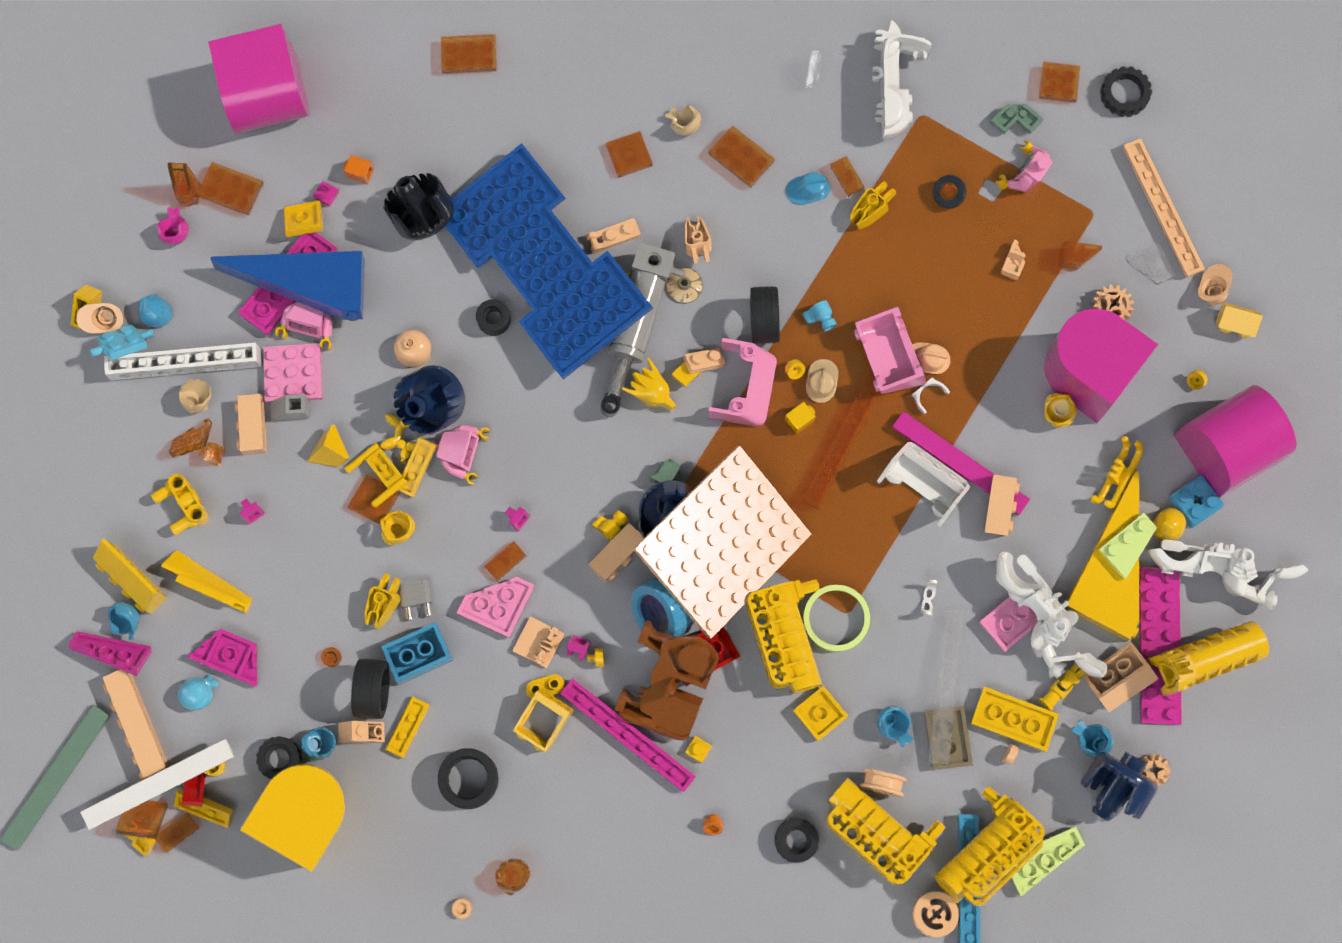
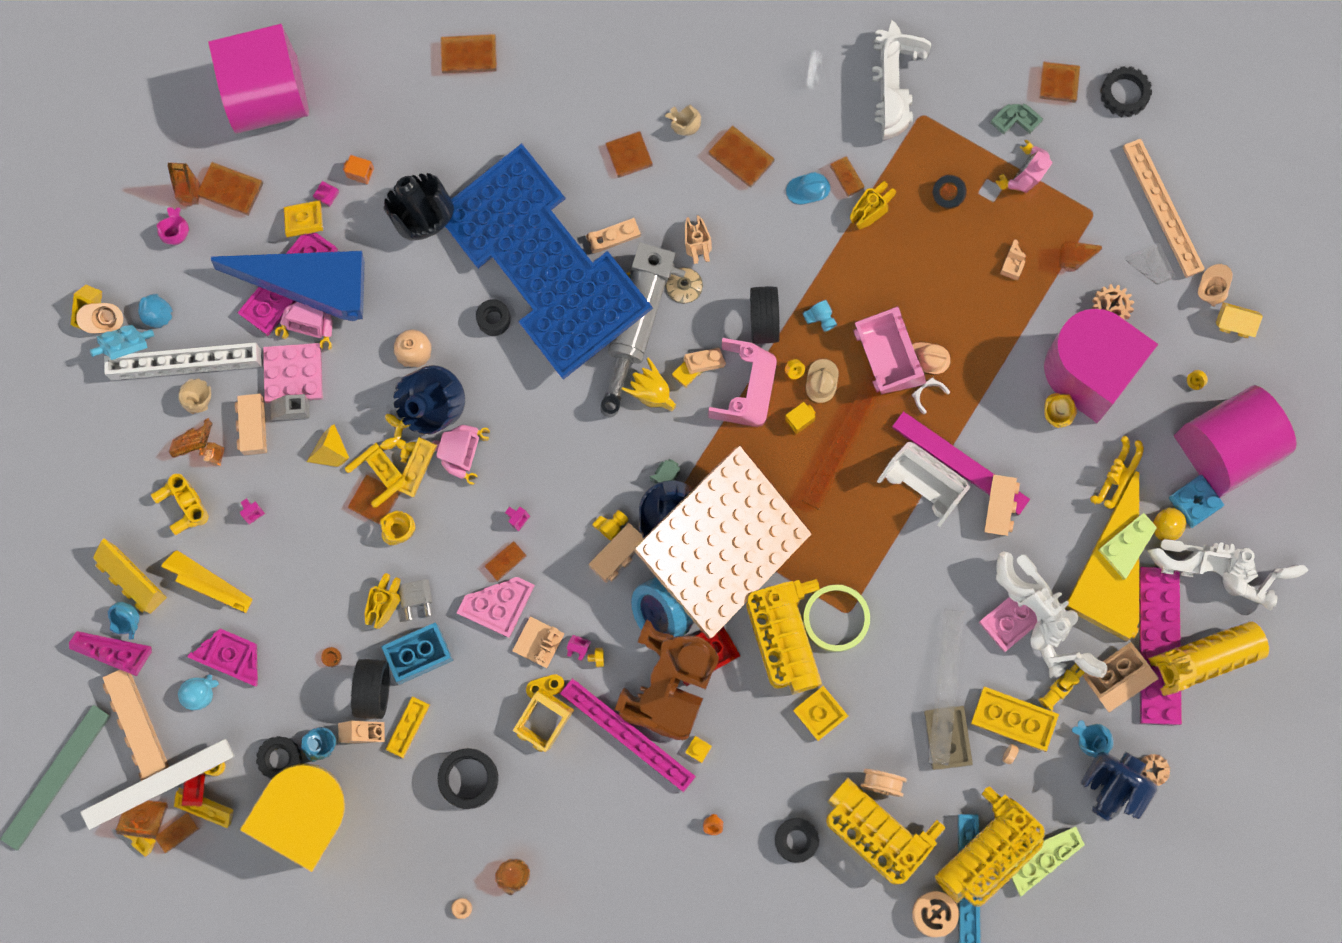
(894, 724): dark azure hat -> none
(930, 586): white cap -> none

